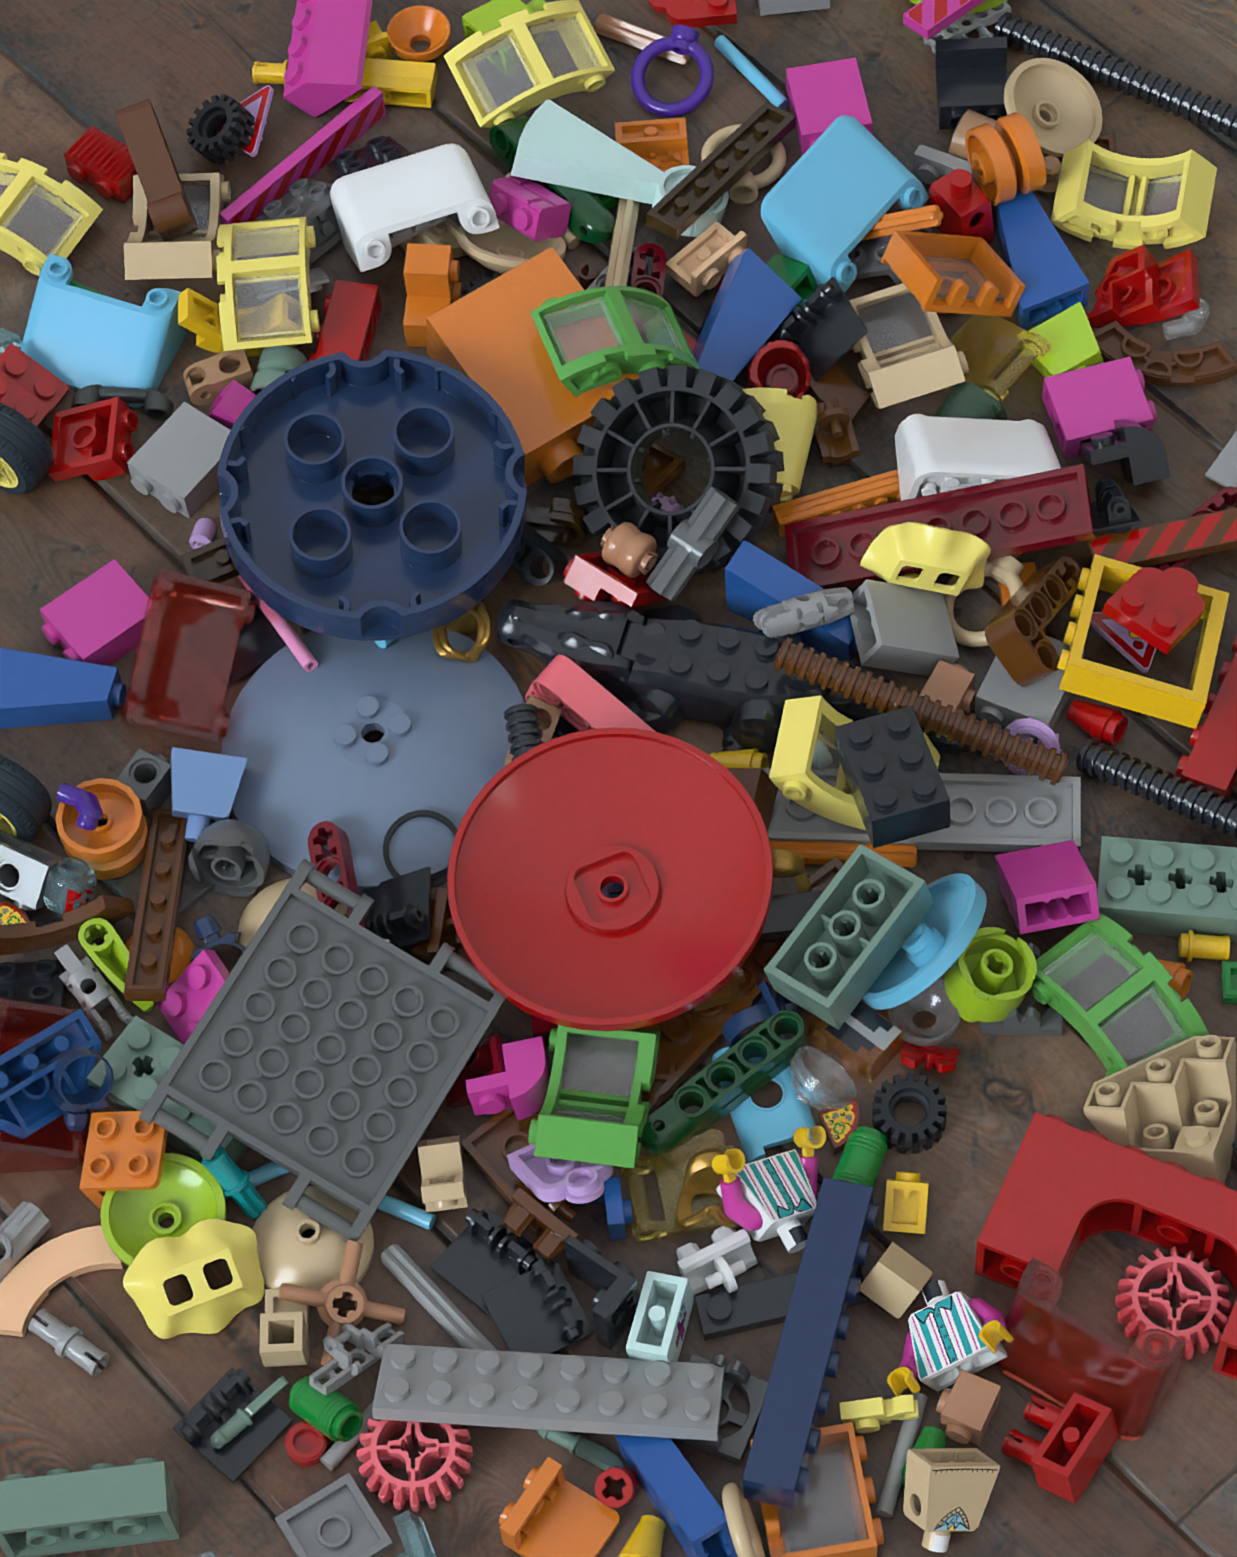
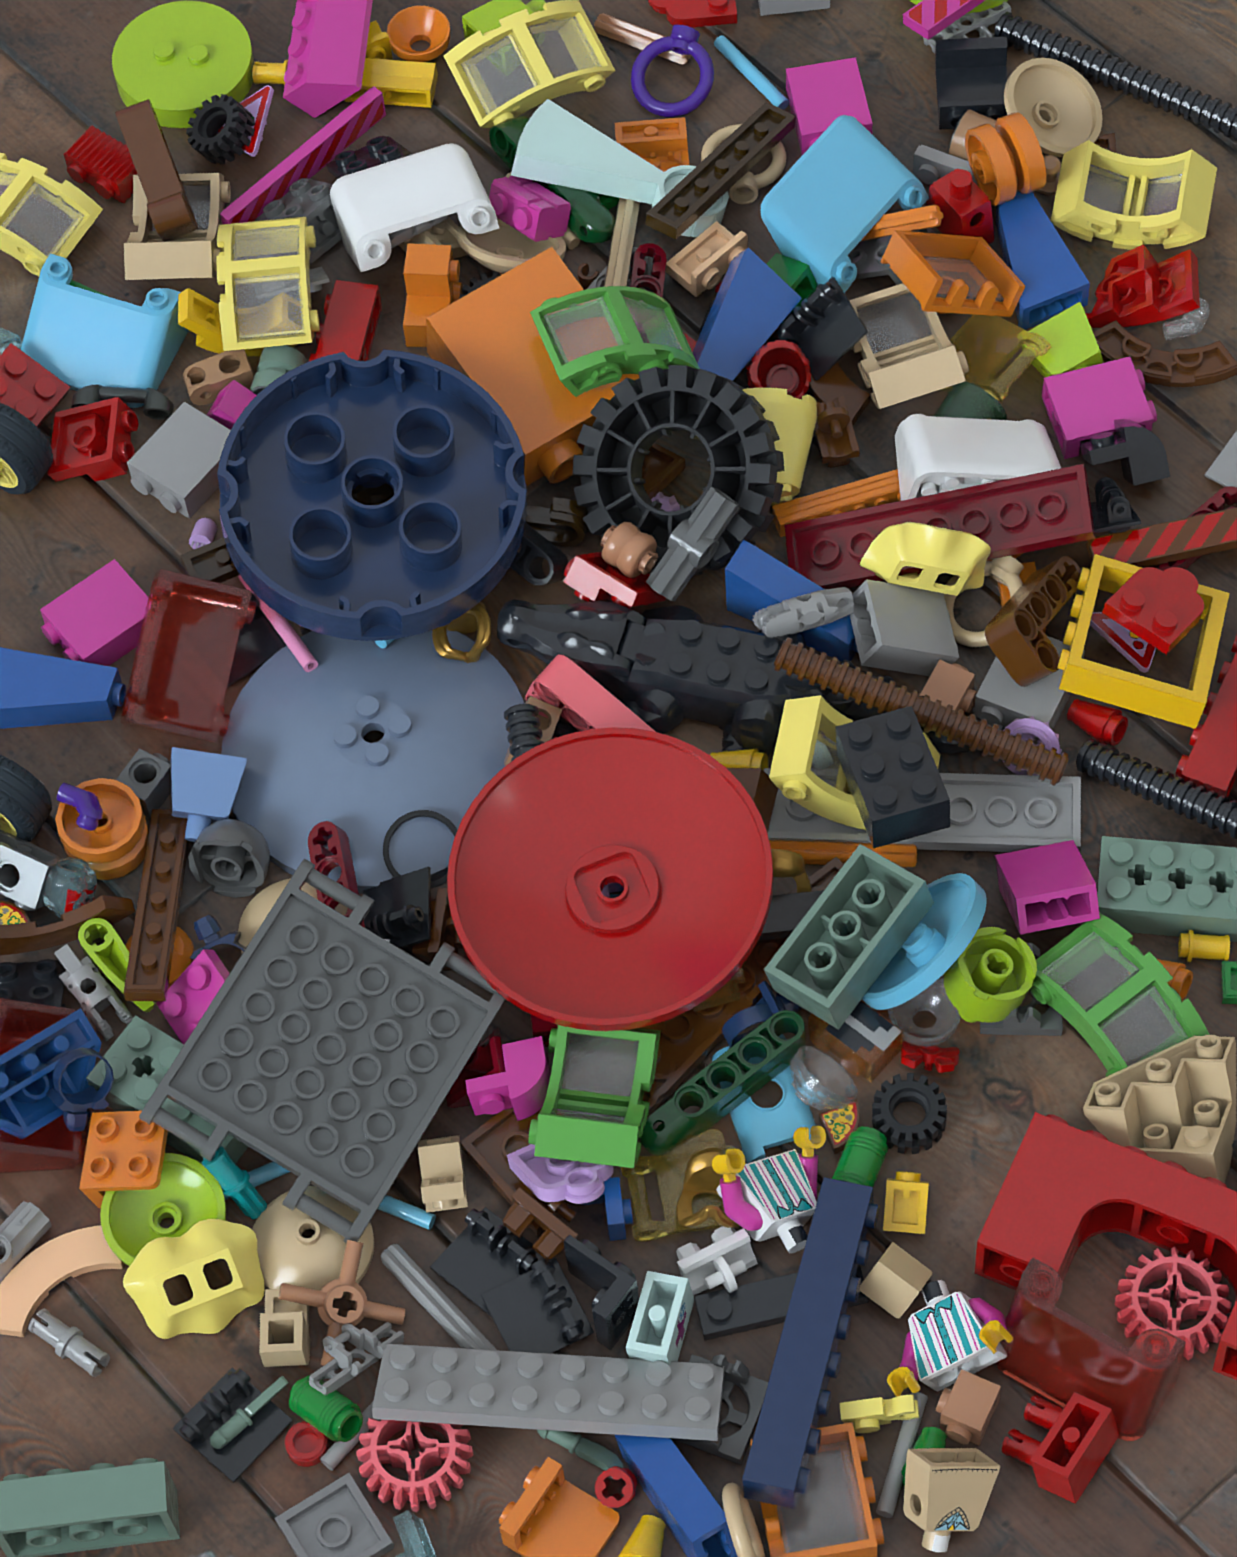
(182, 58): none -> lime brick

